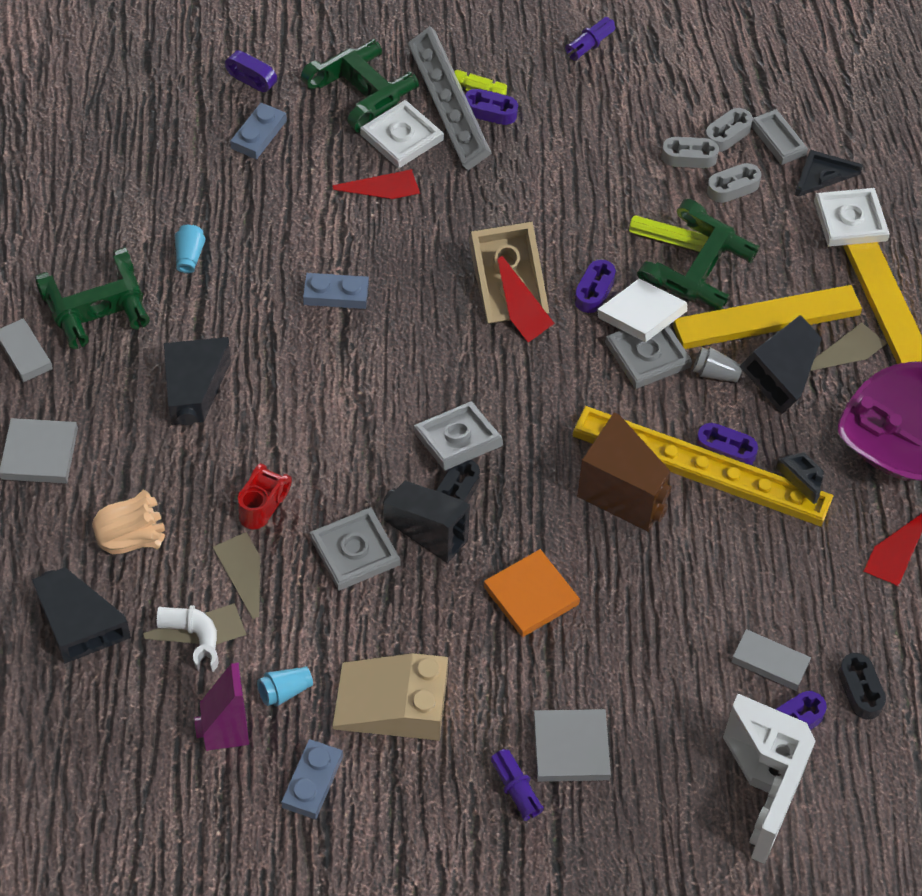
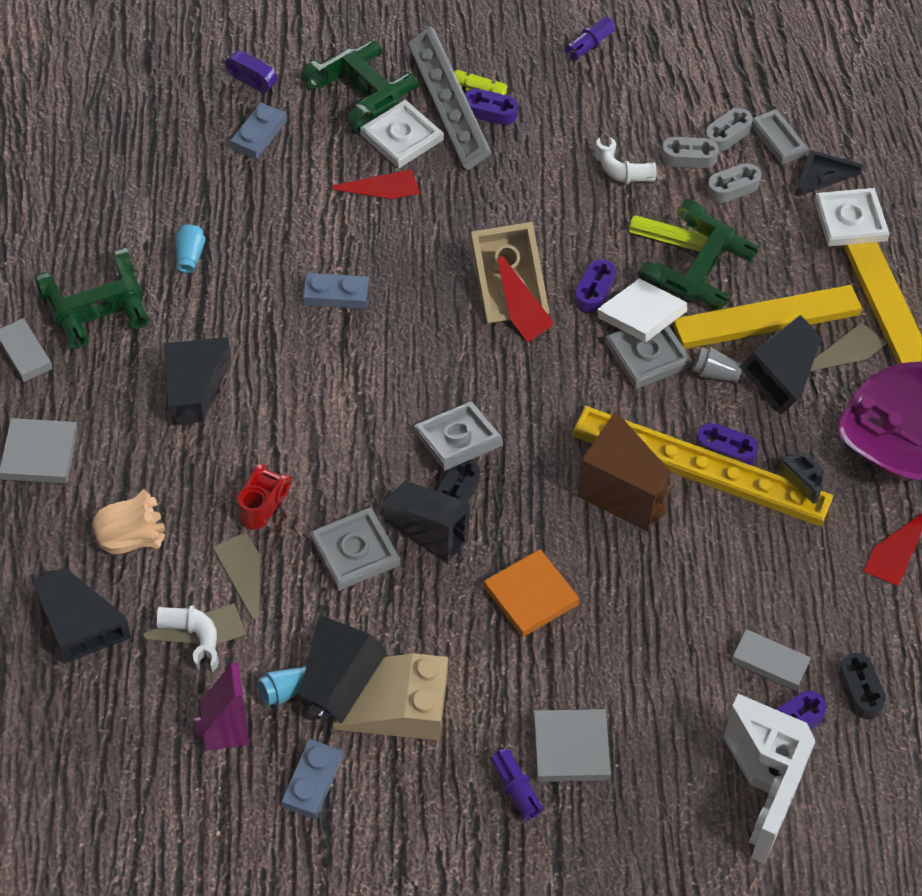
(338, 668): none -> black slope
(626, 171): none -> white piece

